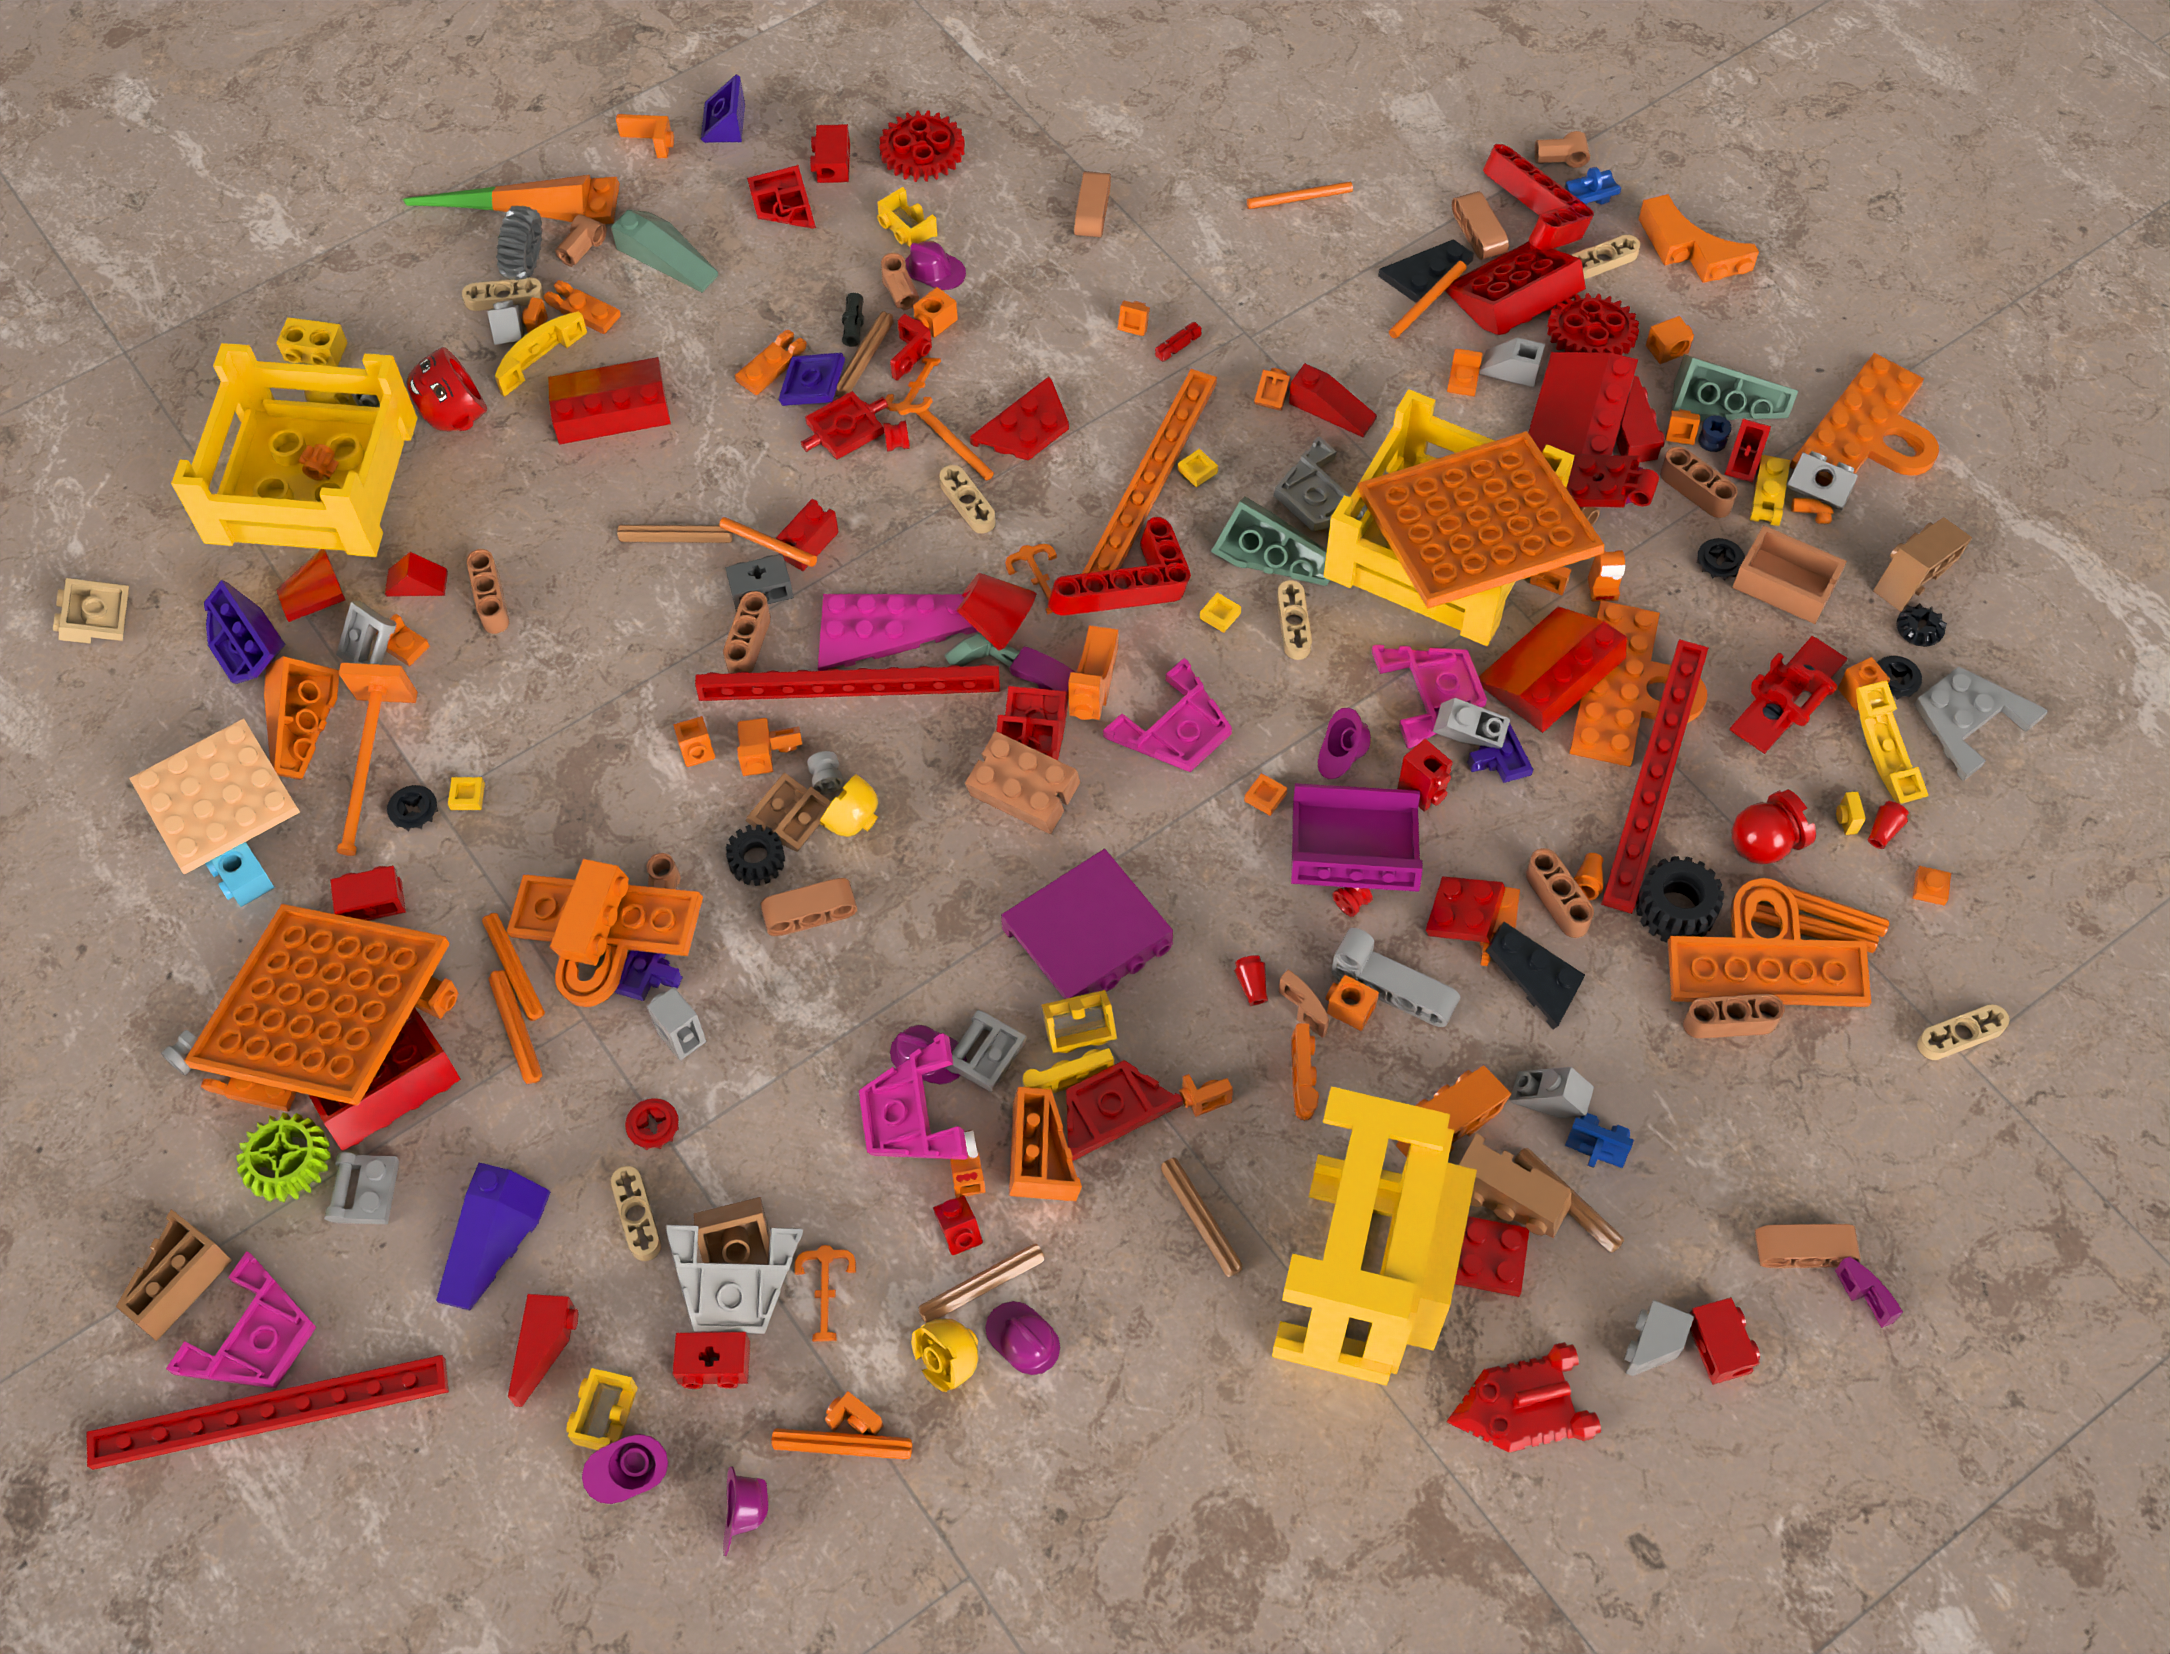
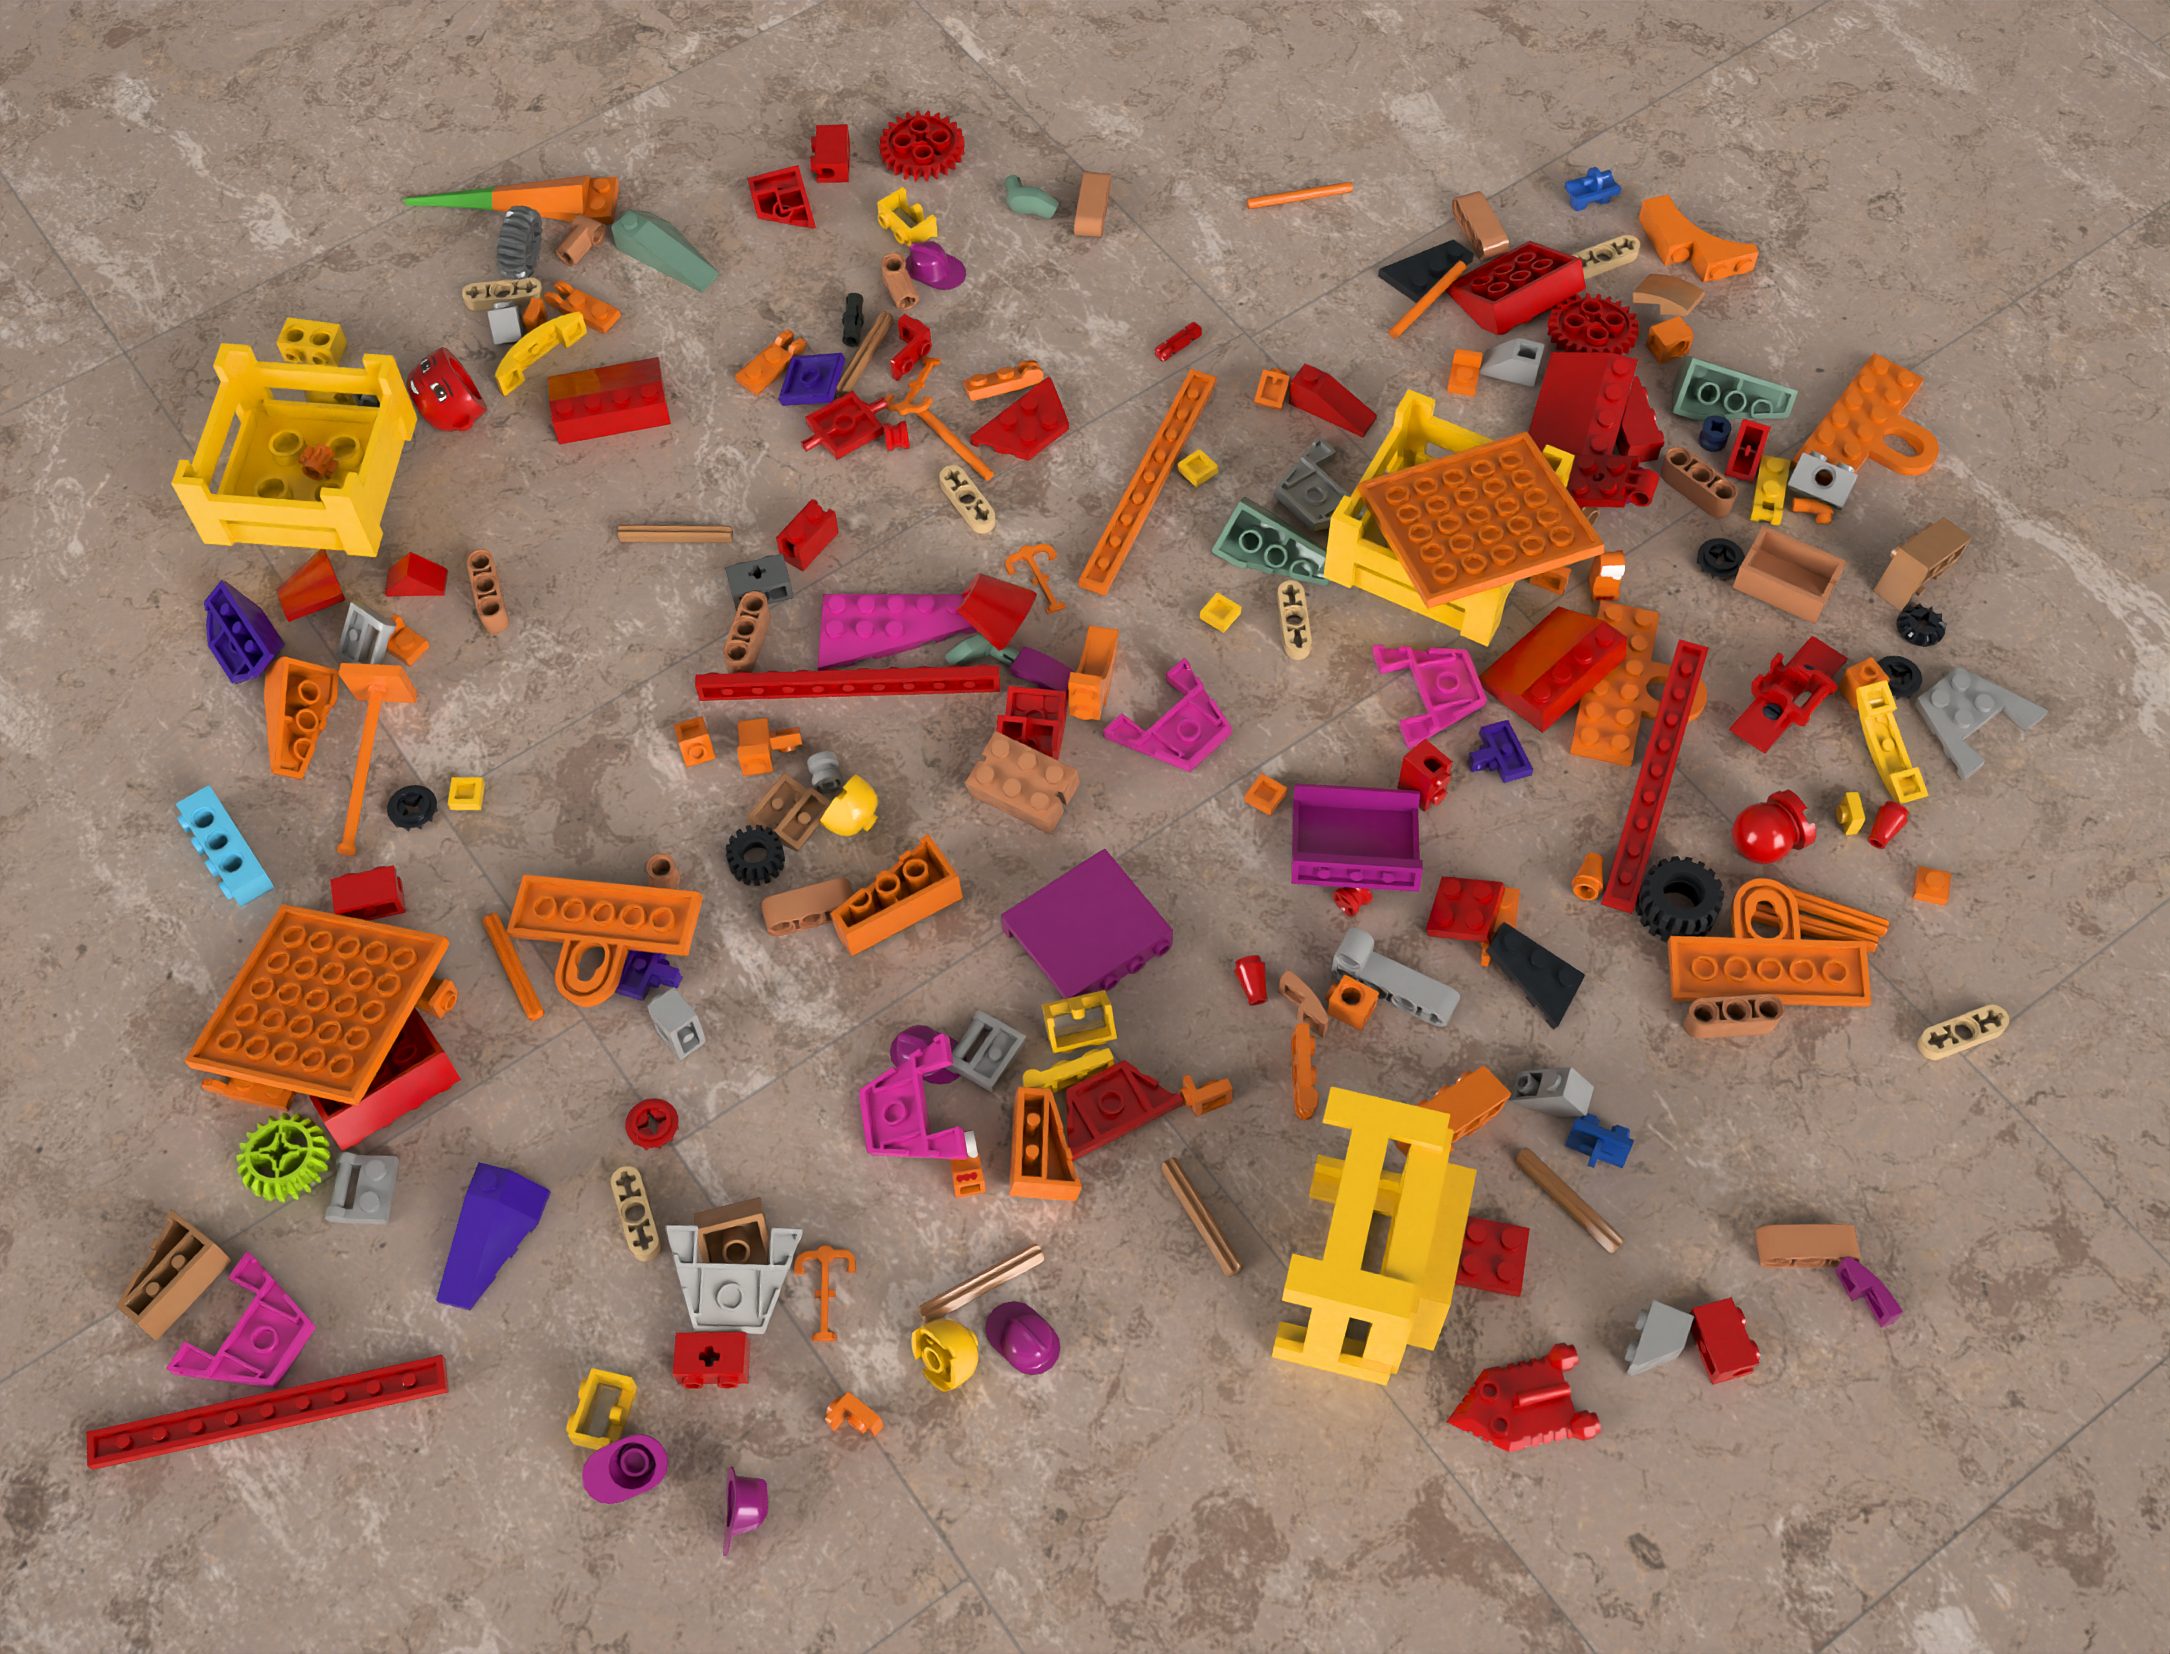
(91, 611): tan plate -> none
(176, 1054): light grey wheel -> none
(214, 796): light nougat plate -> none
(515, 1027): orange axle -> none
(541, 1340): red slope -> none
(590, 912): orange brick -> none
(648, 127): orange bracket -> none
(724, 114): dark purple slope -> none
(768, 542): orange bar -> none
(841, 1443): orange axle -> none
(898, 898): none -> orange wedge
(936, 311): orange brick -> none
(958, 1225): red bracket -> none
(1004, 380): none -> orange hinge
(1028, 199): none -> sand green arm
(1133, 317): orange tile -> none
(1157, 583): red beam -> none
(1344, 743): magenta piece -> none
(1471, 724): light grey slope -> none
(1515, 1192): medium nougat wedge -> none
(1559, 906): nougat beam -> none
(1560, 213): red beam -> none
(1571, 149): nougat piece -> none
(1672, 294): none -> medium nougat slope
(1682, 427): orange tile -> none

